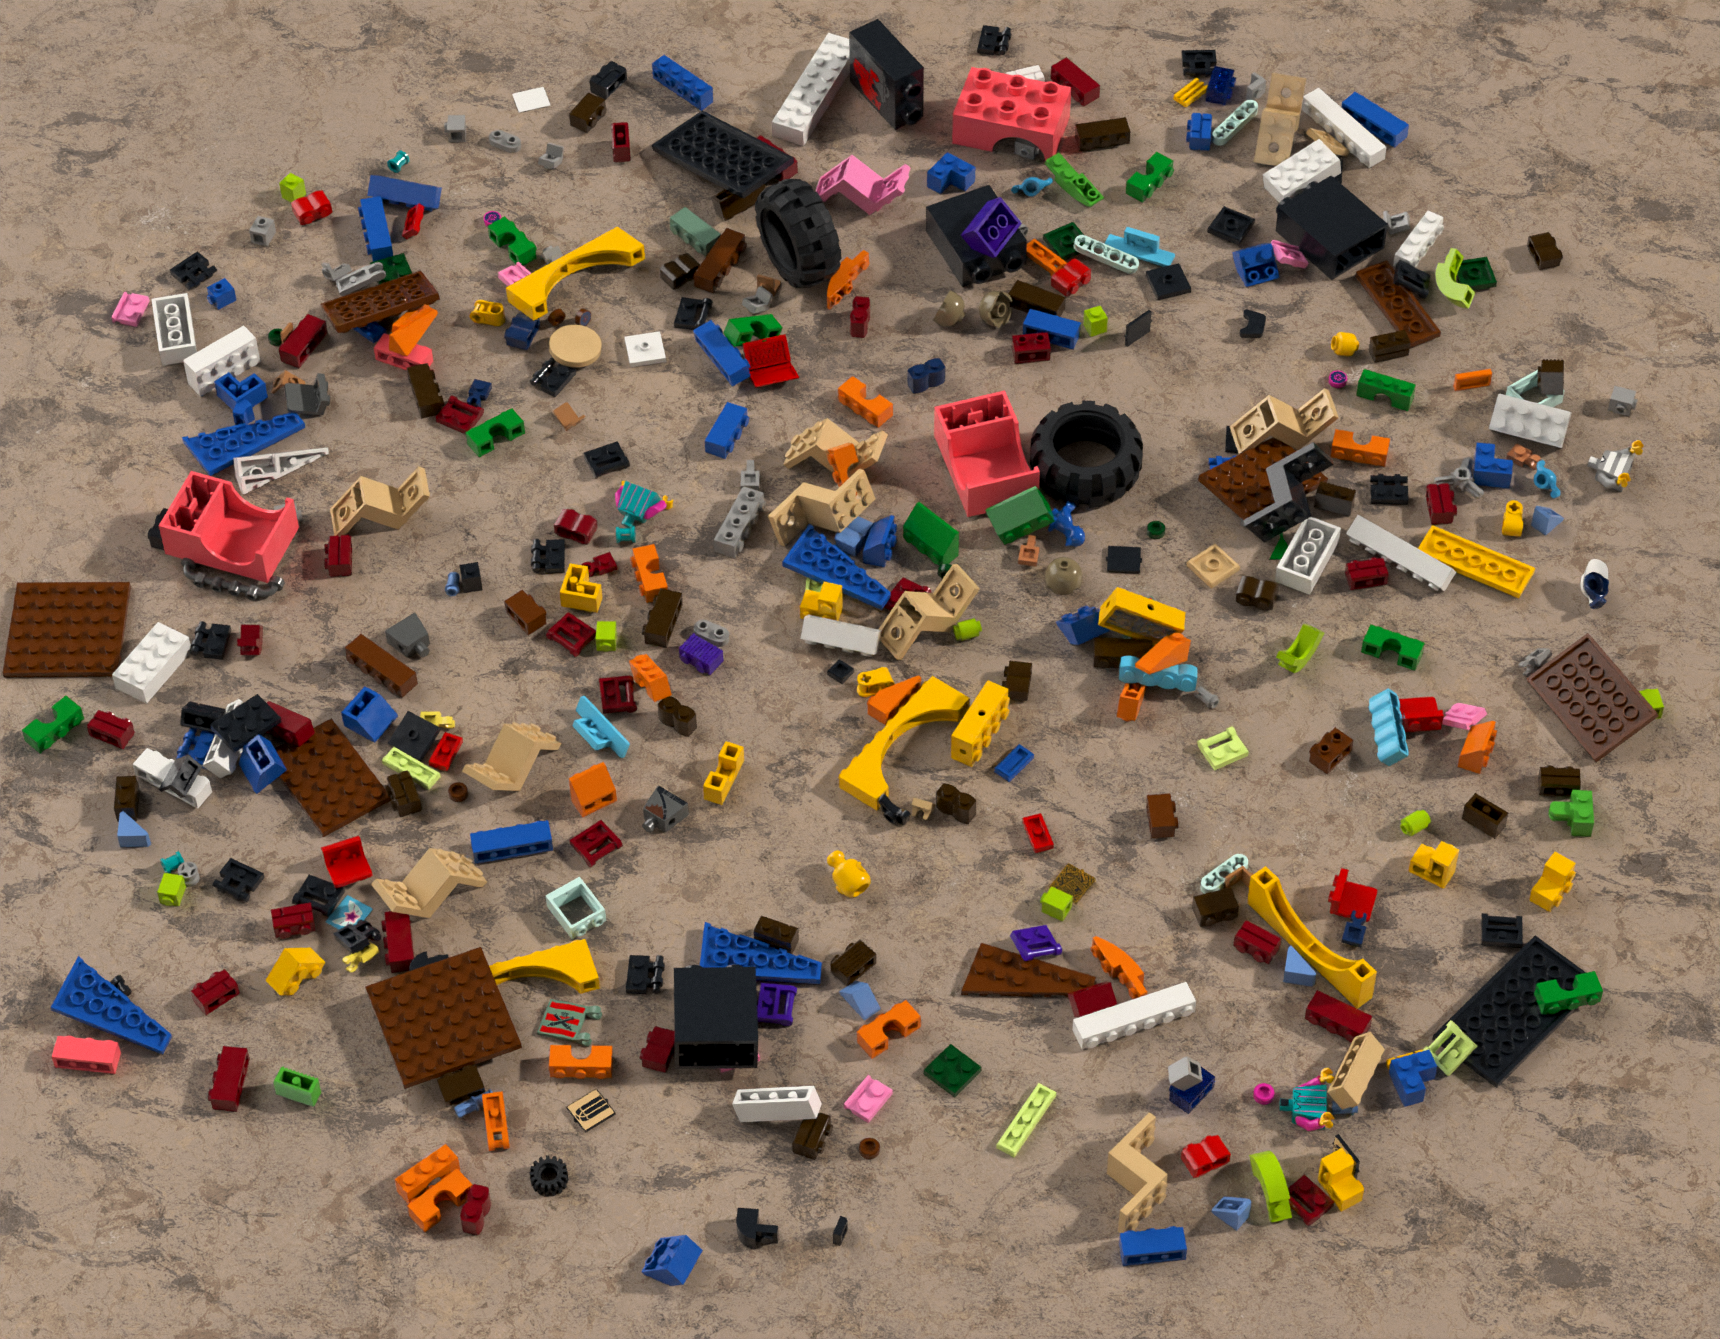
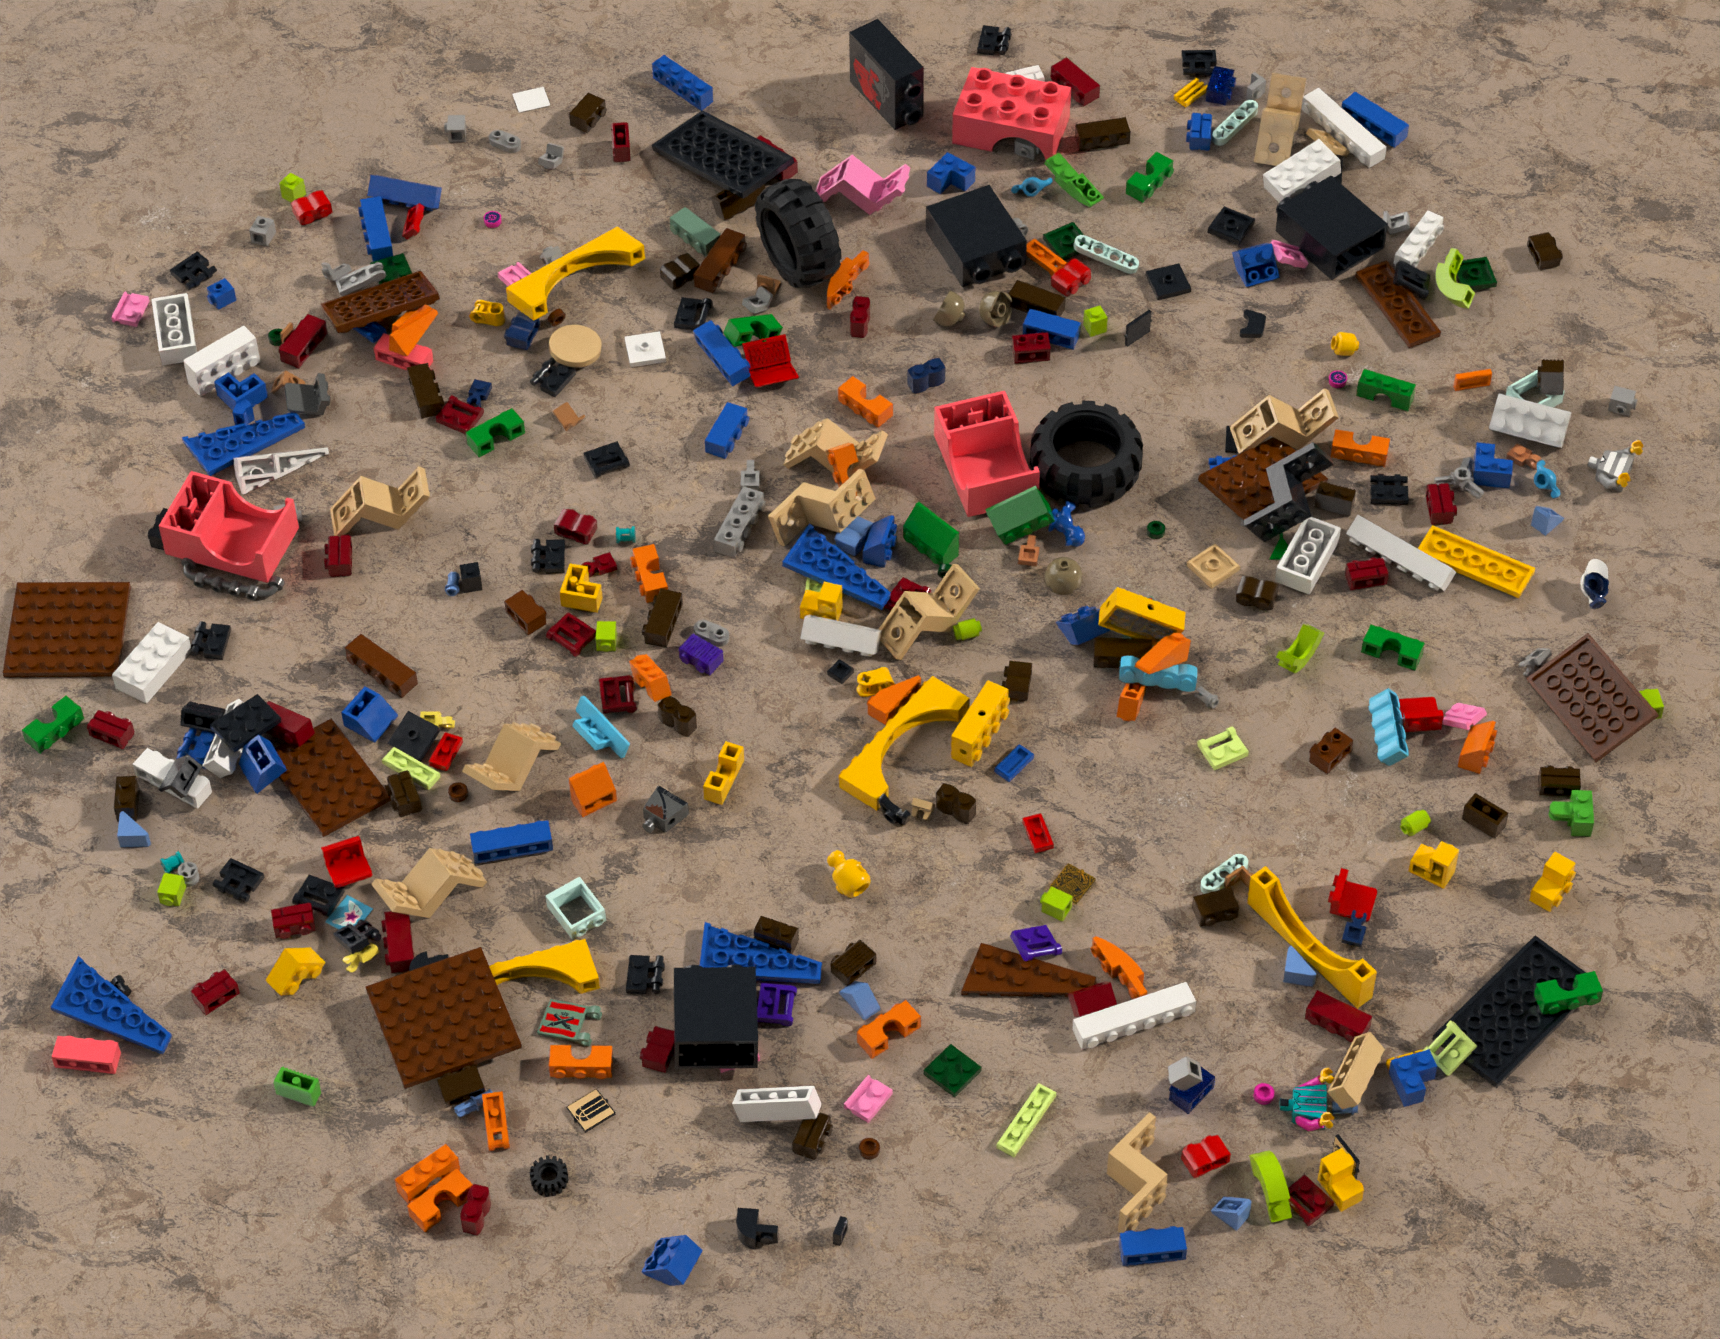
(229, 1078): dark red brick -> none
(250, 640): dark red brick -> none
(398, 161): teal bush -> none
(409, 637): dark grey torso -> none
(520, 248): green arch -> none
(583, 317): tile -> none
(591, 839): dark red plate -> none
(608, 80): black brick -> none
(639, 503): torso -> none
(813, 91): white brick -> none
(991, 228): dark purple slope -> none
(1124, 559): black piece -> none
(1142, 246): medium azure bracket -> none
(1161, 815): reddish brown brick -> none
(1257, 942): dark red brick -> none
(1389, 346): dark brown brick -> none
(1501, 935): black plate -> none
(1512, 519): yellow piece -> none

